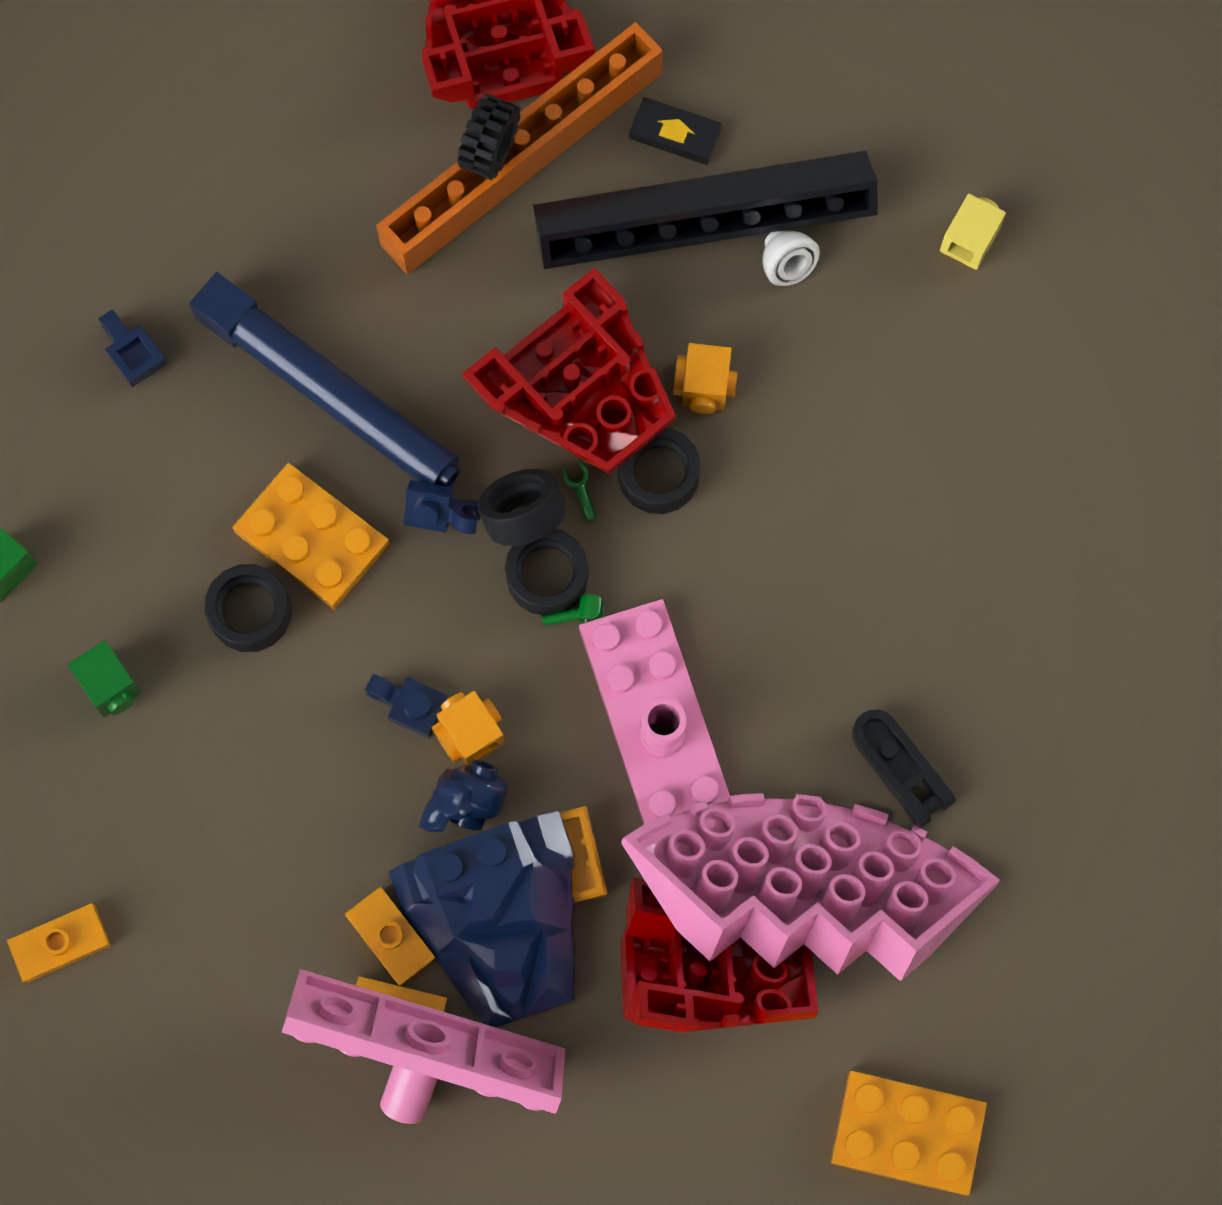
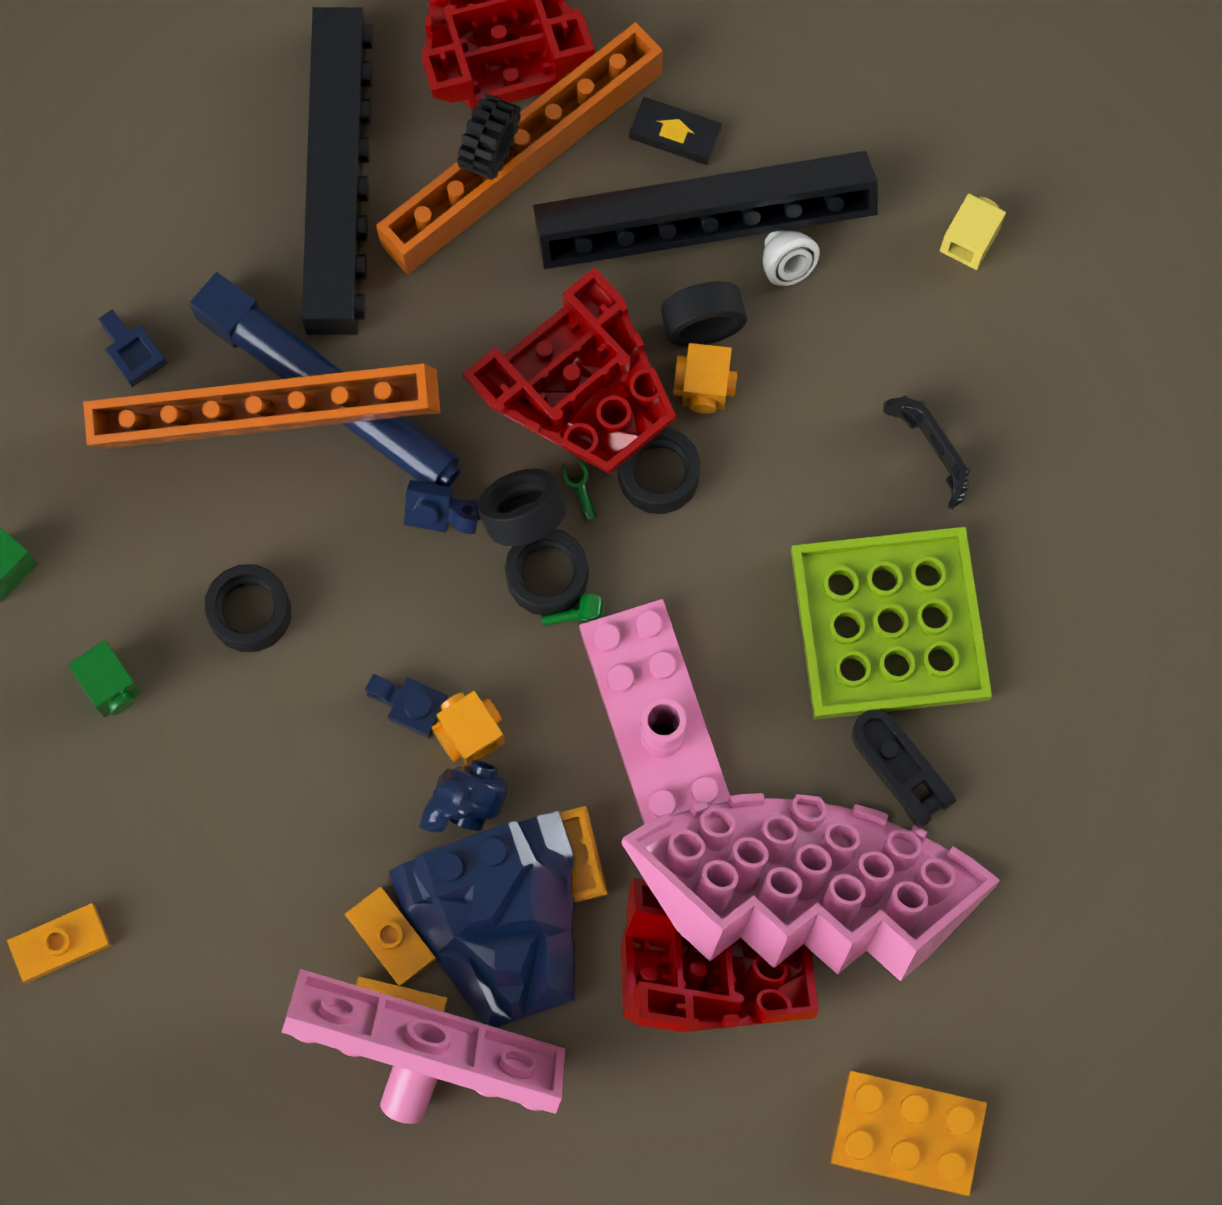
(262, 406): none -> orange brick
(311, 536): light orange plate -> none
(335, 172): none -> black brick
(703, 313): none -> black tyre
(901, 555): none -> lime piece
(917, 415): none -> black piece

